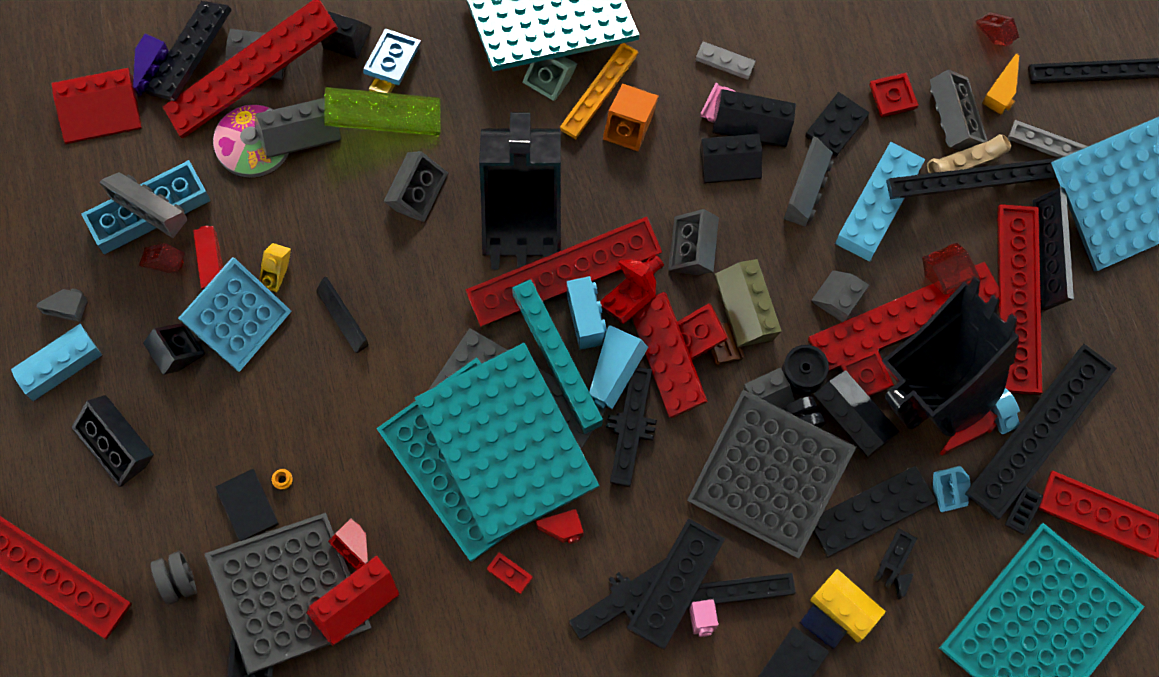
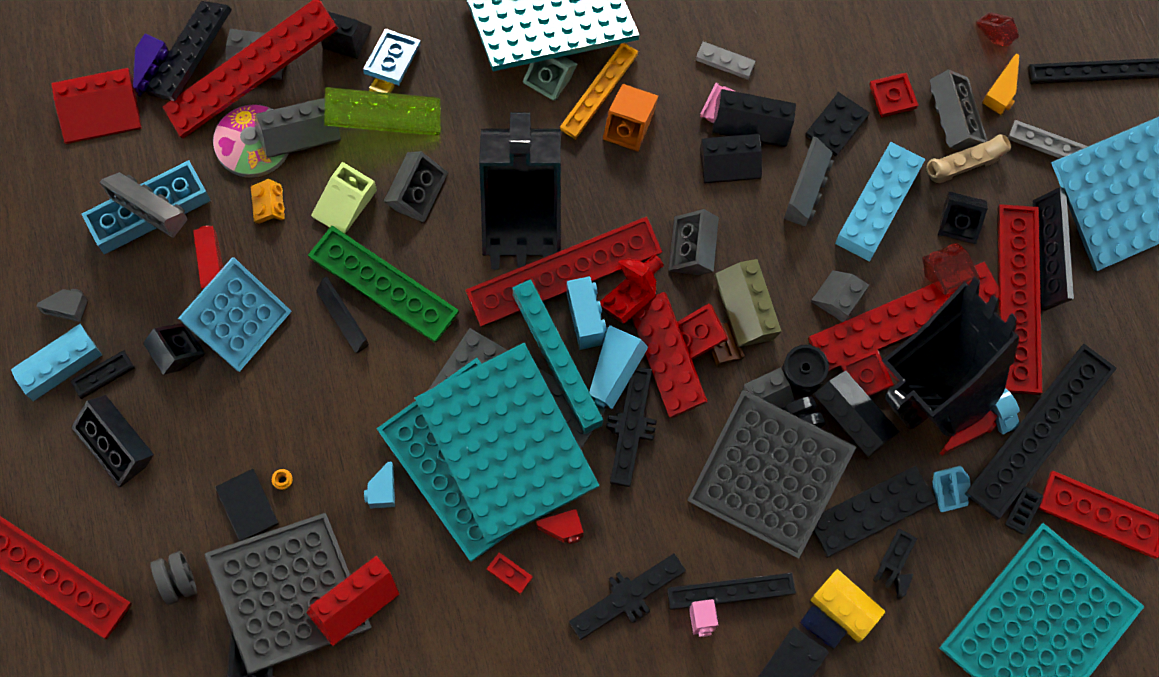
(102, 374): none -> black tile
(162, 258): clear red slope -> none
(267, 201): none -> light orange bracket
(274, 266): yellow slope -> none
(344, 198): none -> yellowish green slope
(351, 543): slope -> none
(381, 488): none -> medium azure slope
(383, 284): none -> green plate
(676, 584): black plate -> none
(962, 217): none -> black slope
(970, 178): black plate -> none

